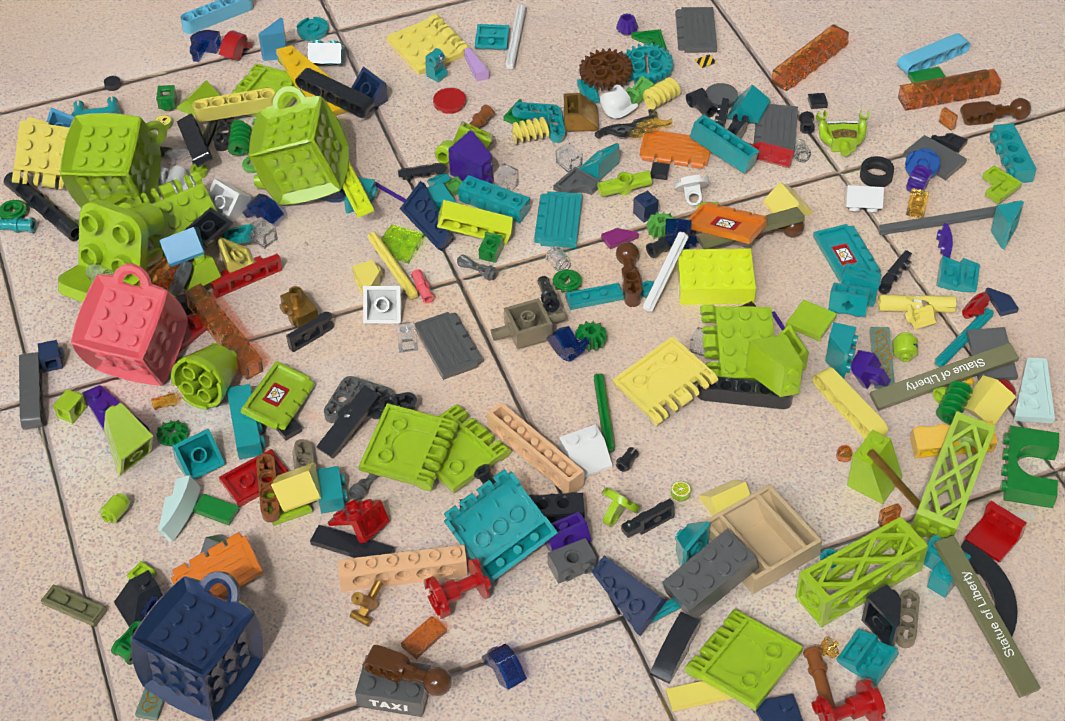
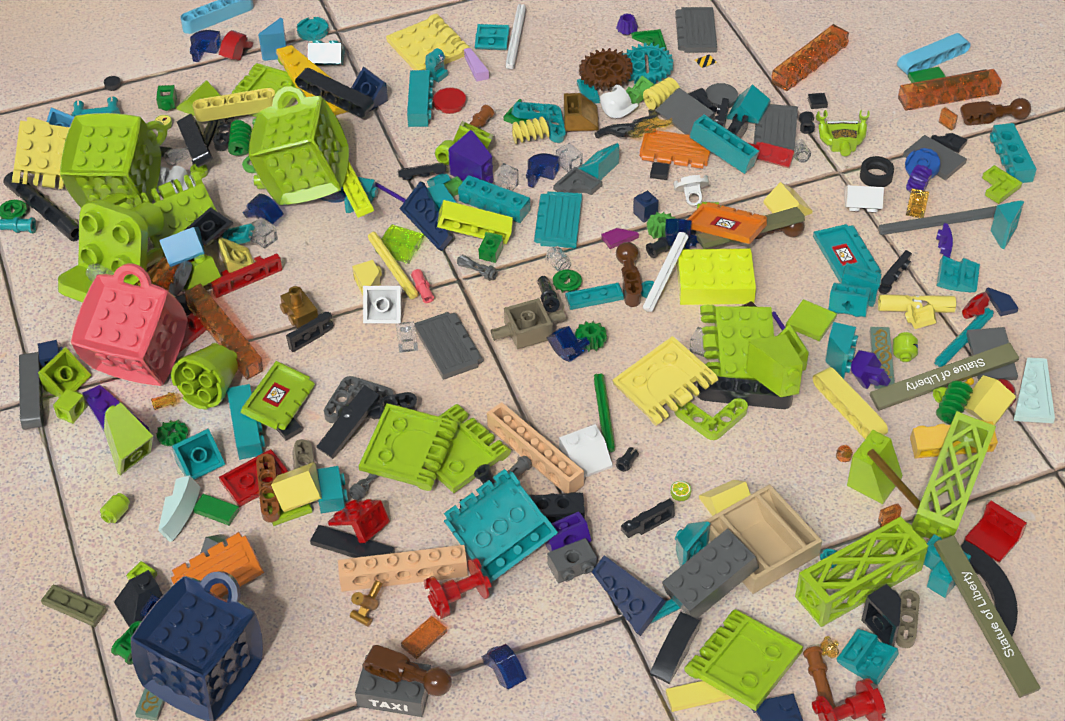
(63, 373): none -> lime slope
(228, 199): white slope -> none
(419, 98): none -> teal brick
(520, 466): none -> dark grey pin
(542, 165): none -> clear blue brick
(617, 507): lime tile -> none
(624, 183): lime piece -> none
(683, 110): none -> dark grey tile
(710, 423): none -> lime beam
(1018, 484): green arch -> none

